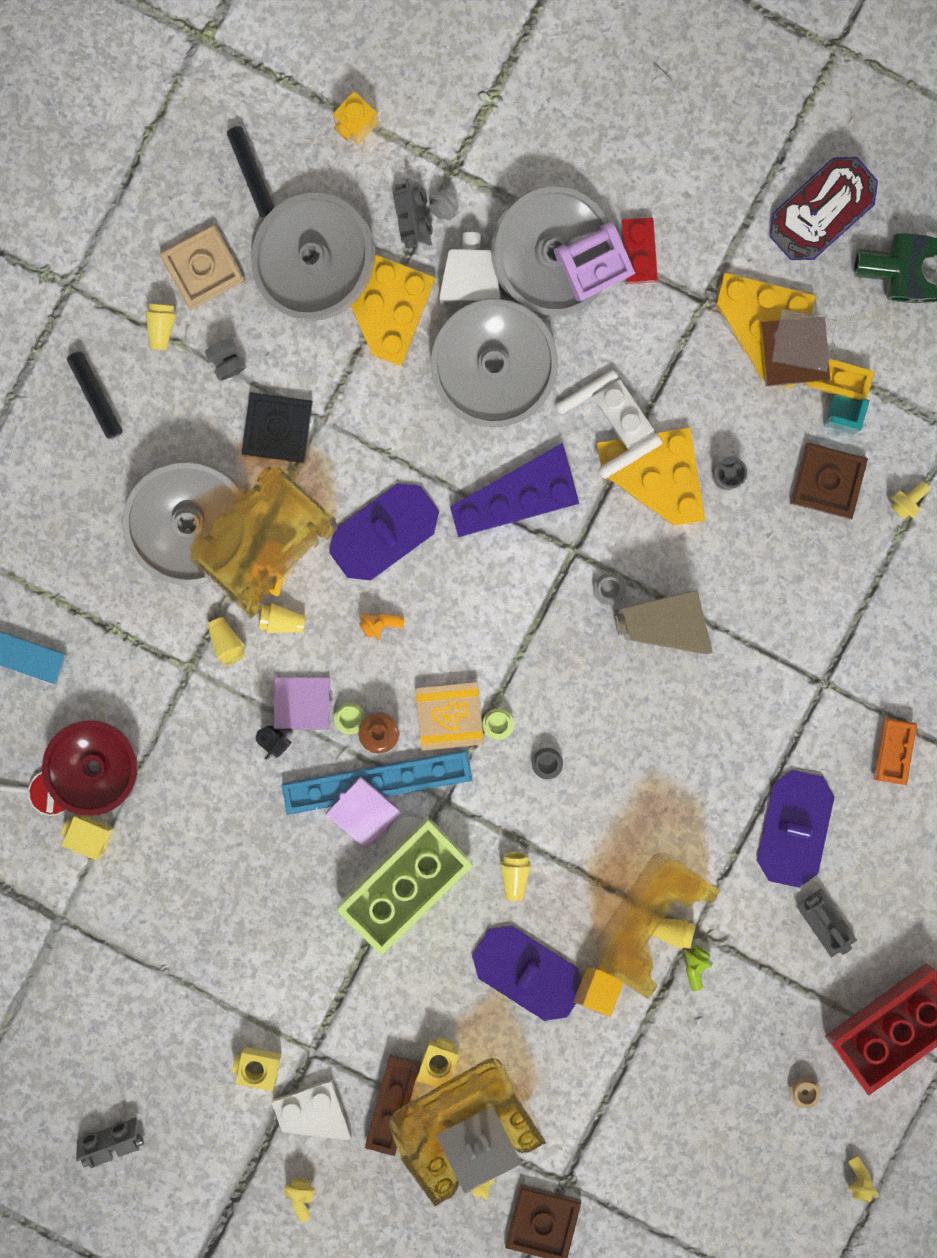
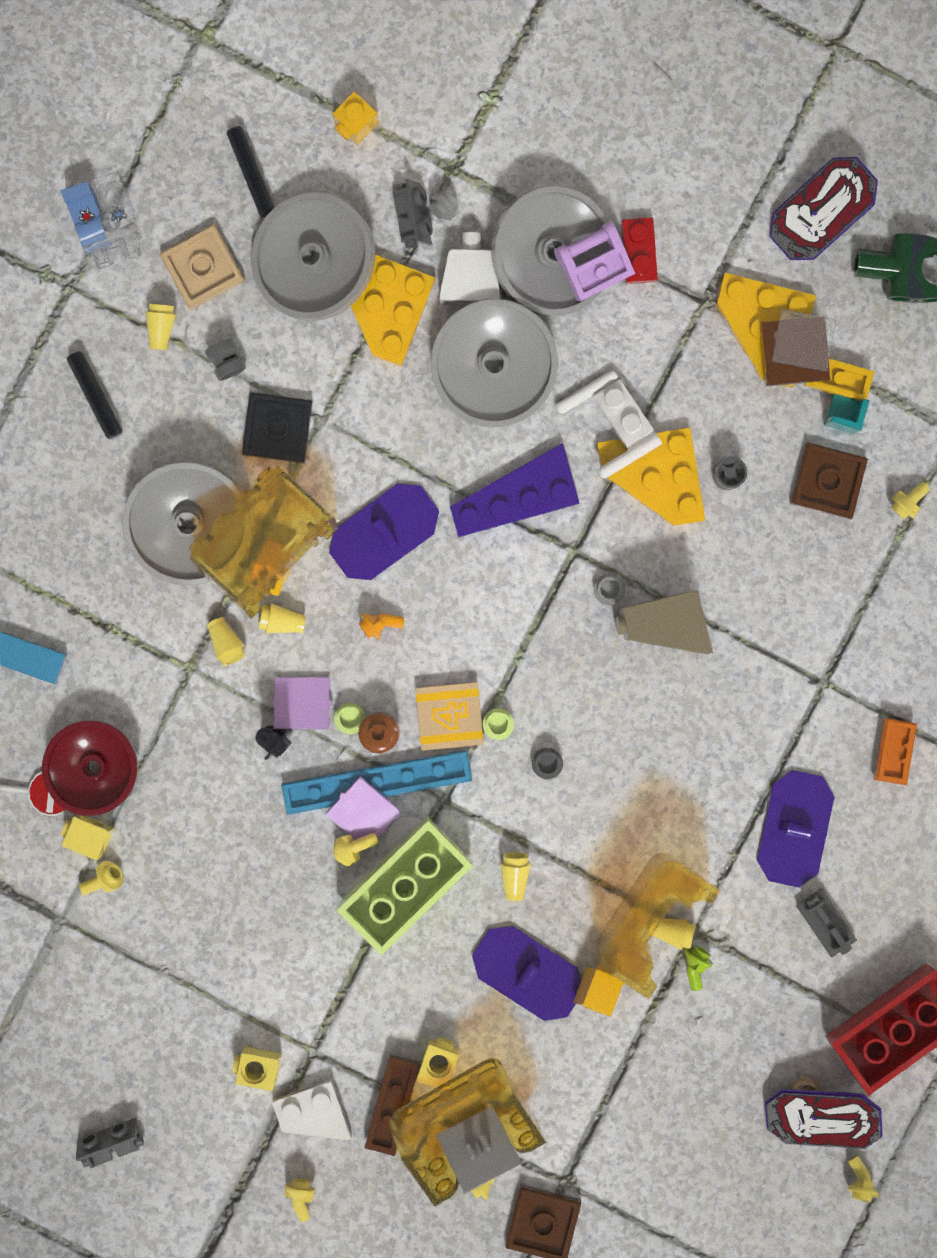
(105, 230): none -> clear hips
(108, 877): none -> light yellow plate
(347, 850): none -> light yellow plate
(824, 1118): none -> shield

